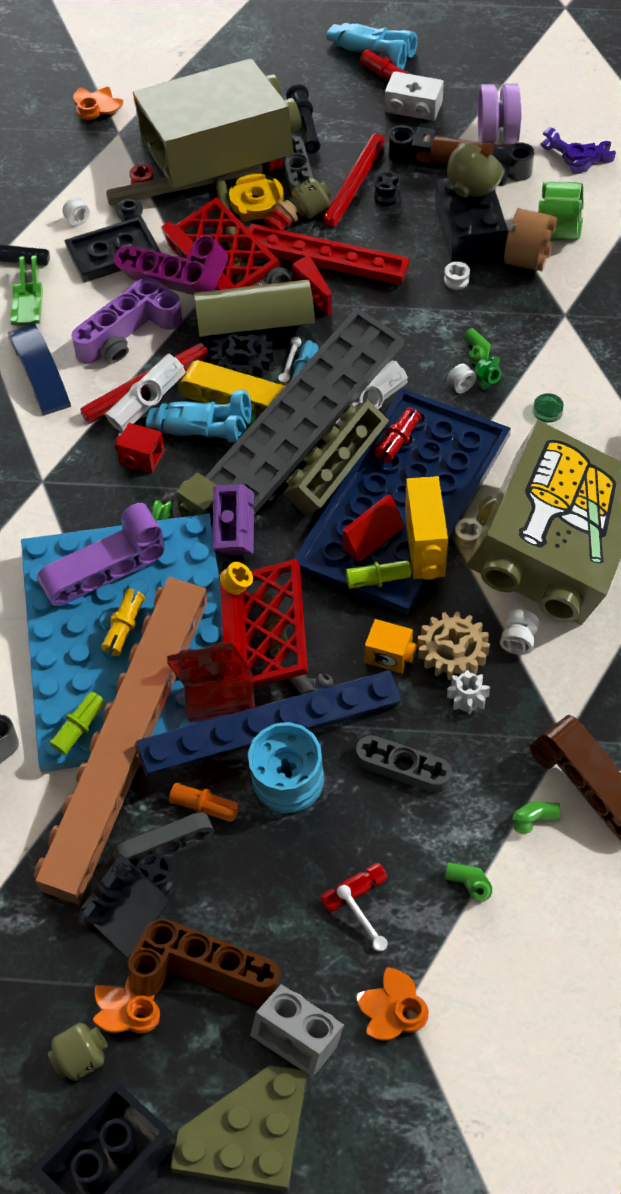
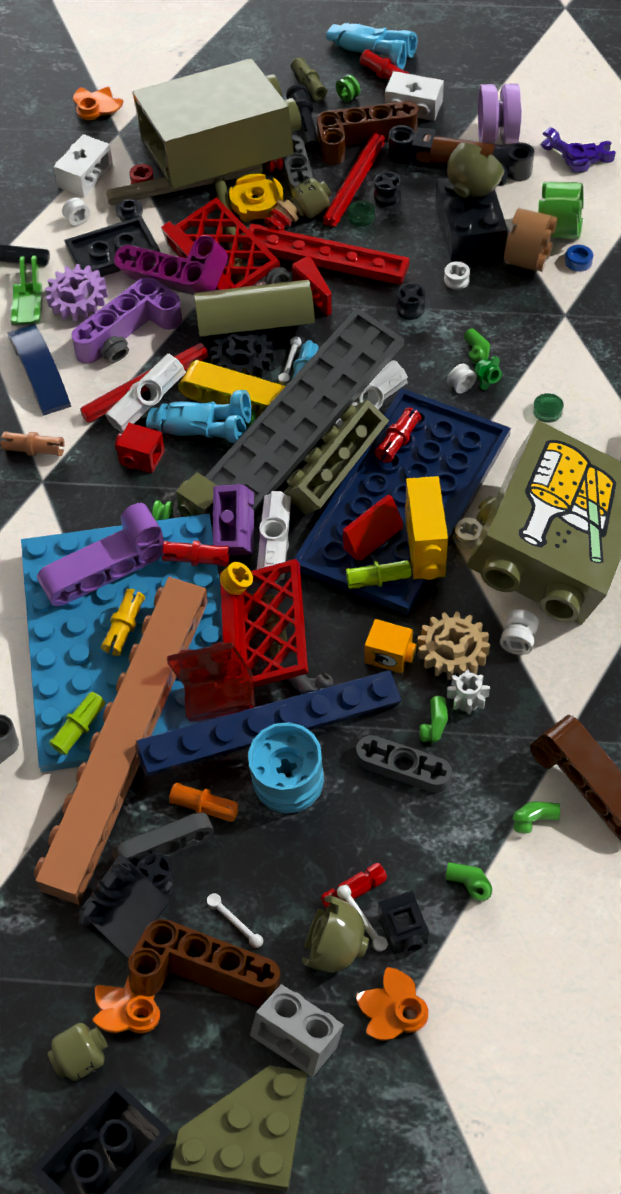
(32, 443): none -> nougat pin
(76, 292): none -> lavender gear
(83, 165): none -> white brick
(195, 553): none -> red pin
(214, 902): none -> white hinge
(274, 530): none -> white piece
(314, 87): none -> olive pin
(335, 937): none -> olive cylinder
(348, 88): none -> bright green bush
(357, 125): none -> reddish brown beam
(361, 213): none -> clear green tile
(409, 938): none -> black window
(410, 301): none -> black wheel
(439, 718): none -> bright green arm
(579, 258): none -> blue tile

